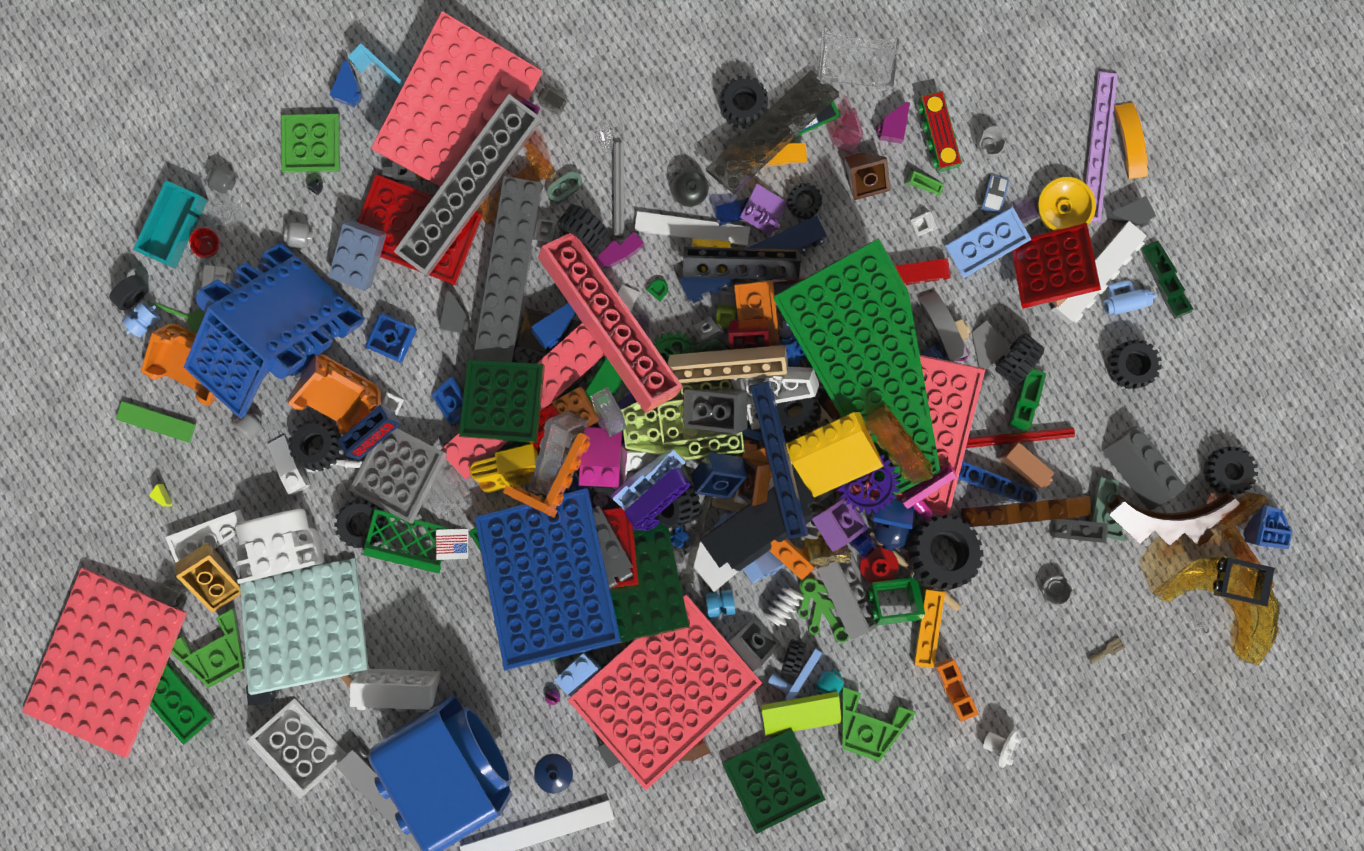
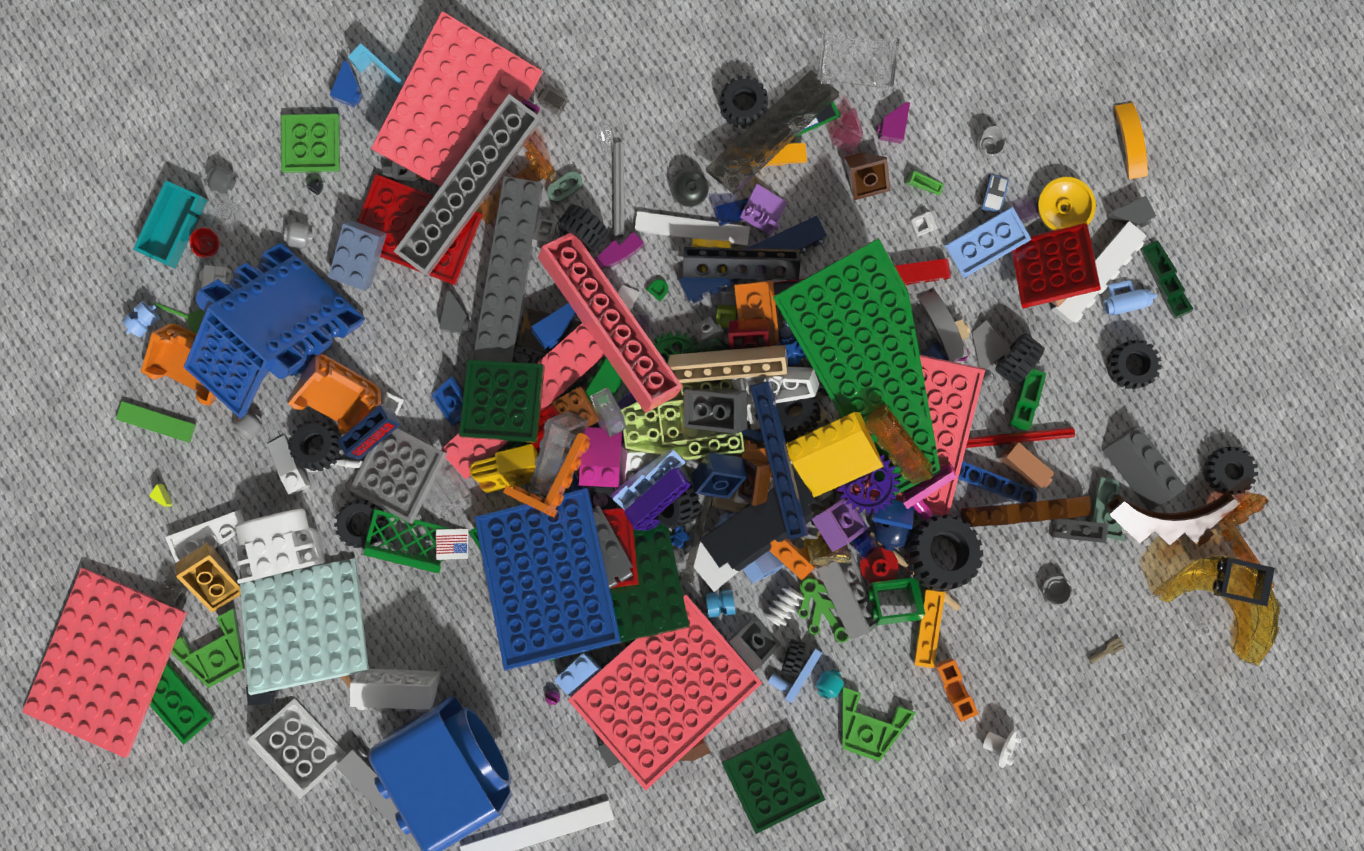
(128, 292): black tyre -> none
(387, 326): blue brick -> none
(556, 764): dark blue dish -> none
(801, 713): lime tile -> none
(812, 192): black tyre -> none
(827, 404): reddish brown cone -> none
(939, 132): brick -> none
(1100, 137): lavender tile -> none
(1268, 529): blue wedge -> none

